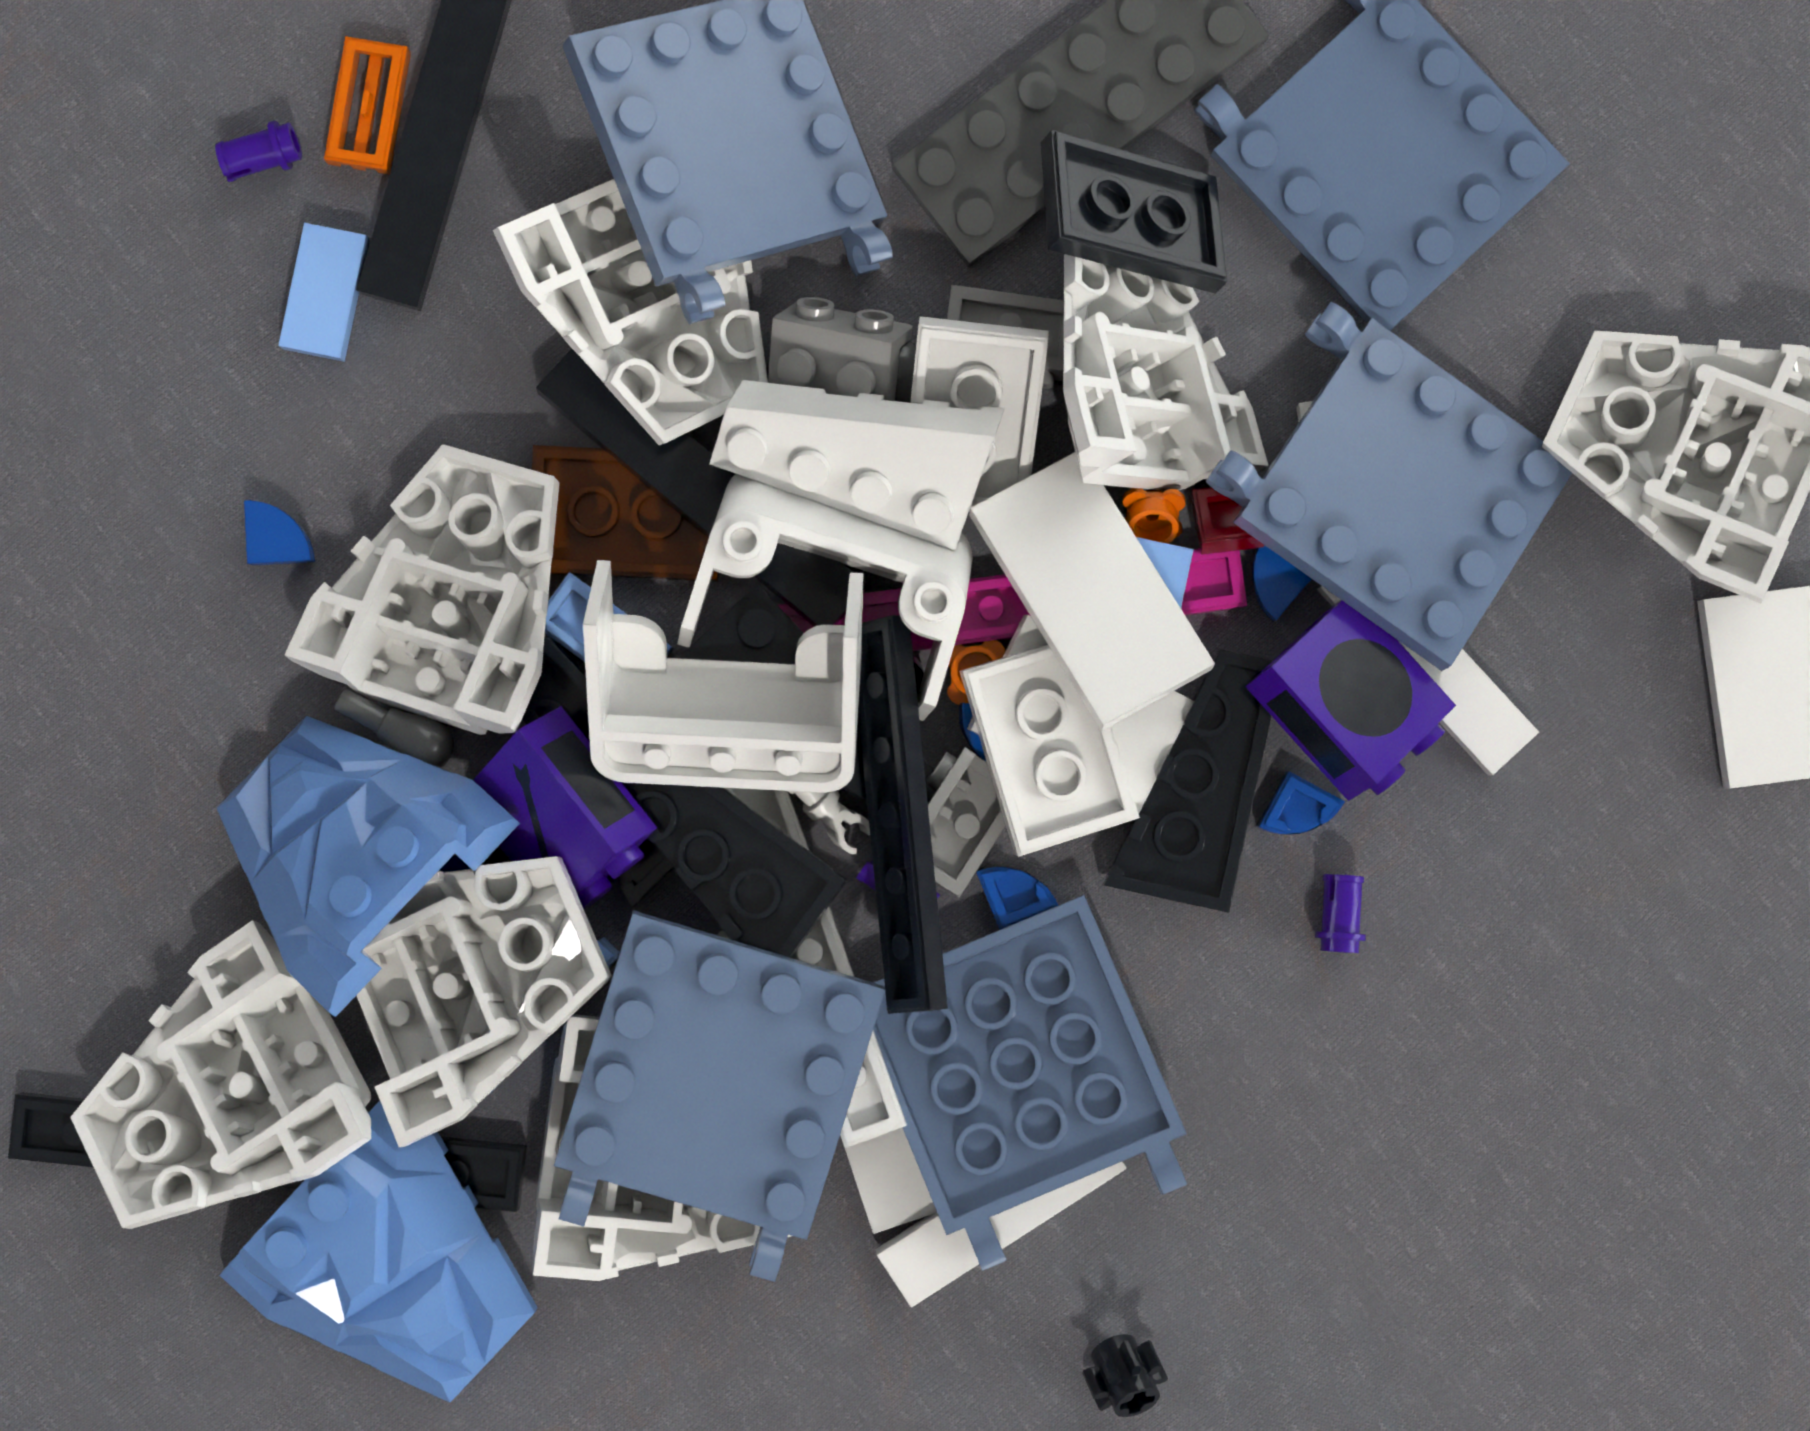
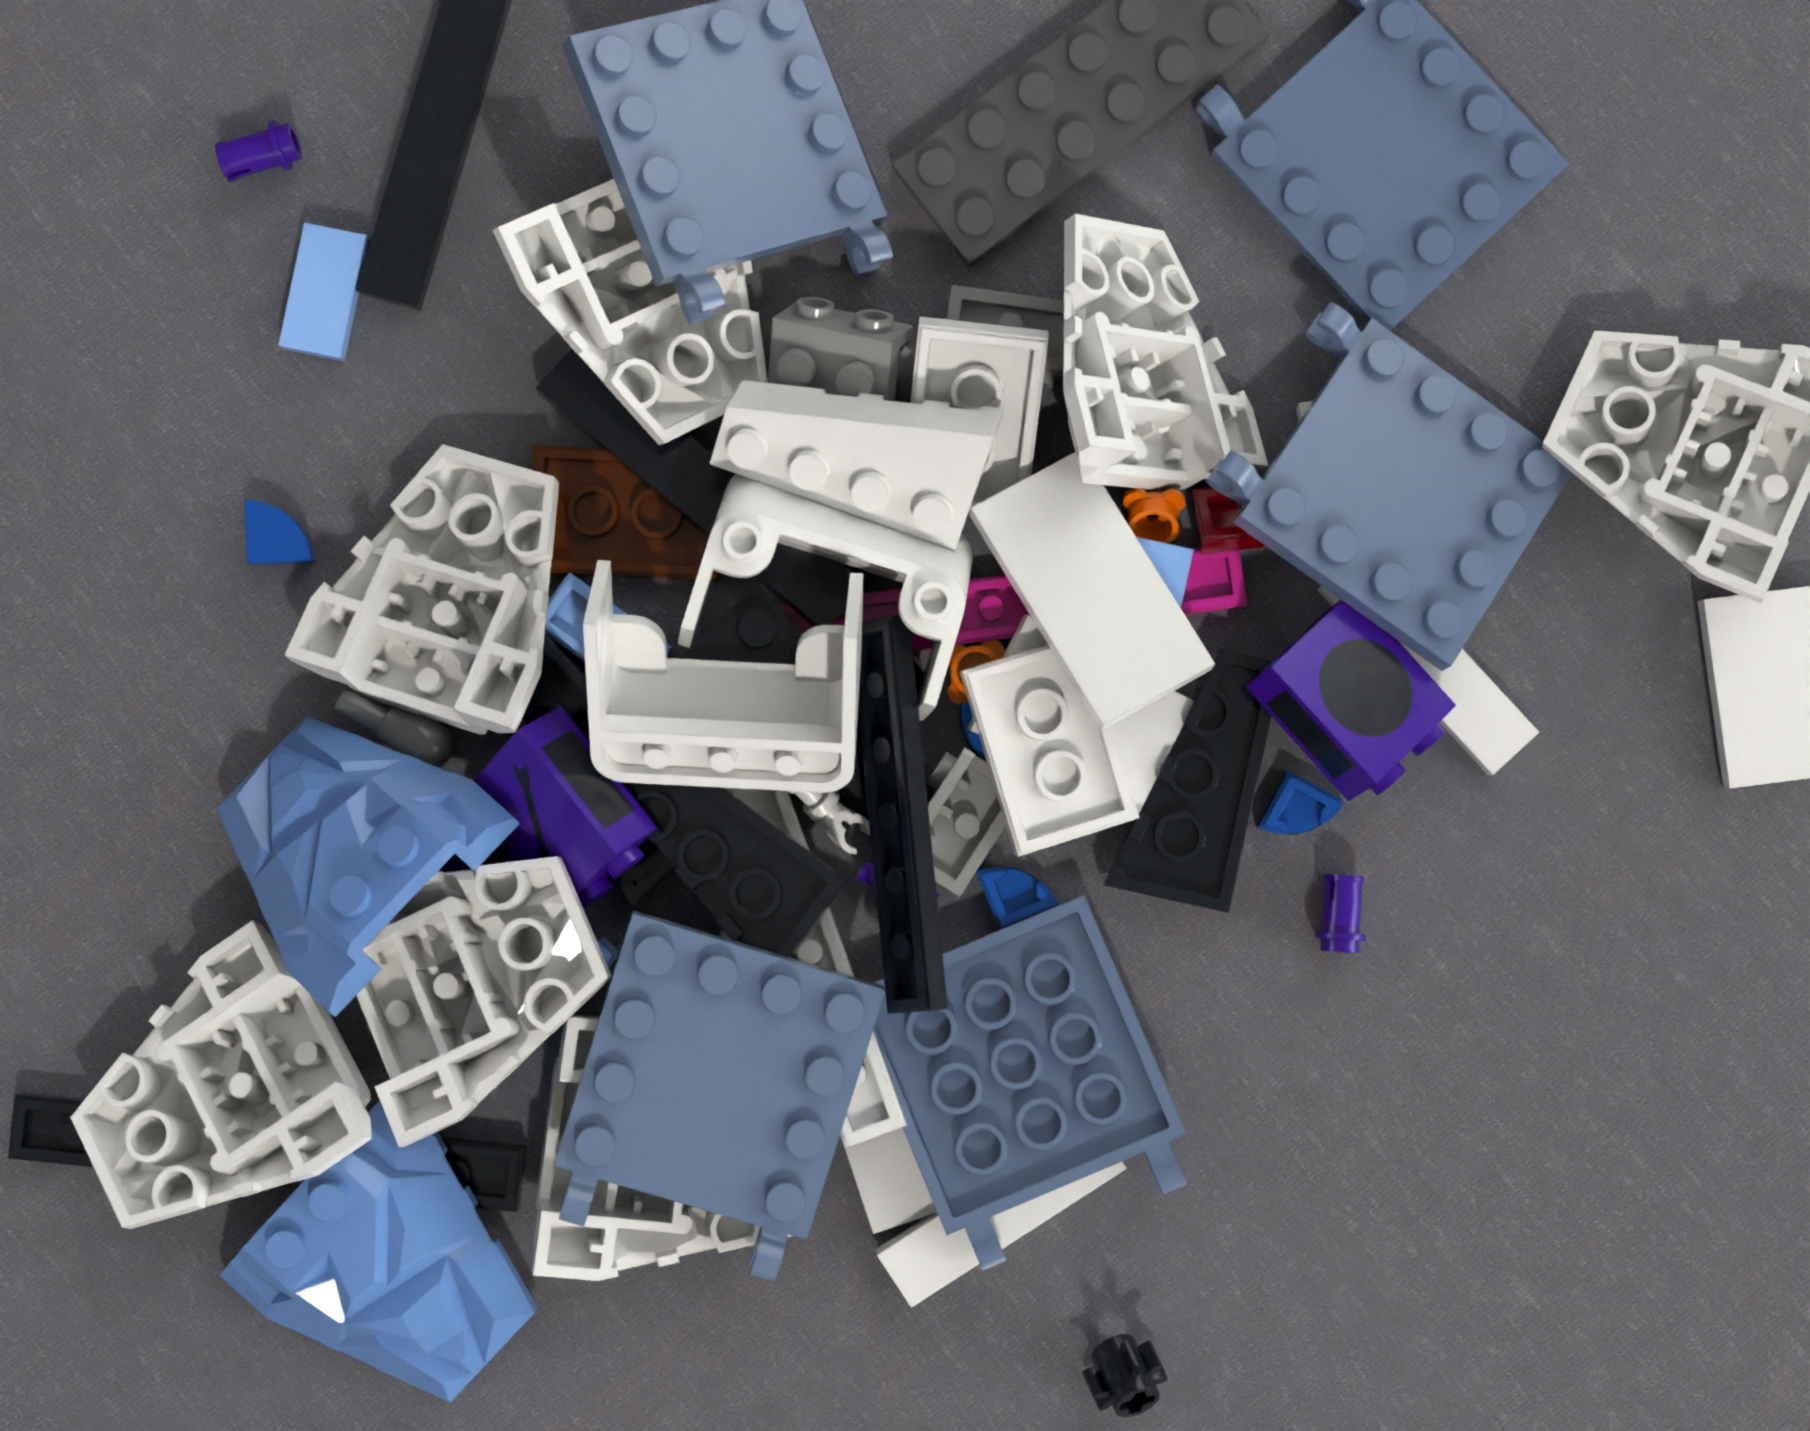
(360, 157): orange tile -> none
(1132, 212): black tile -> none
(1275, 582): blue tile -> none

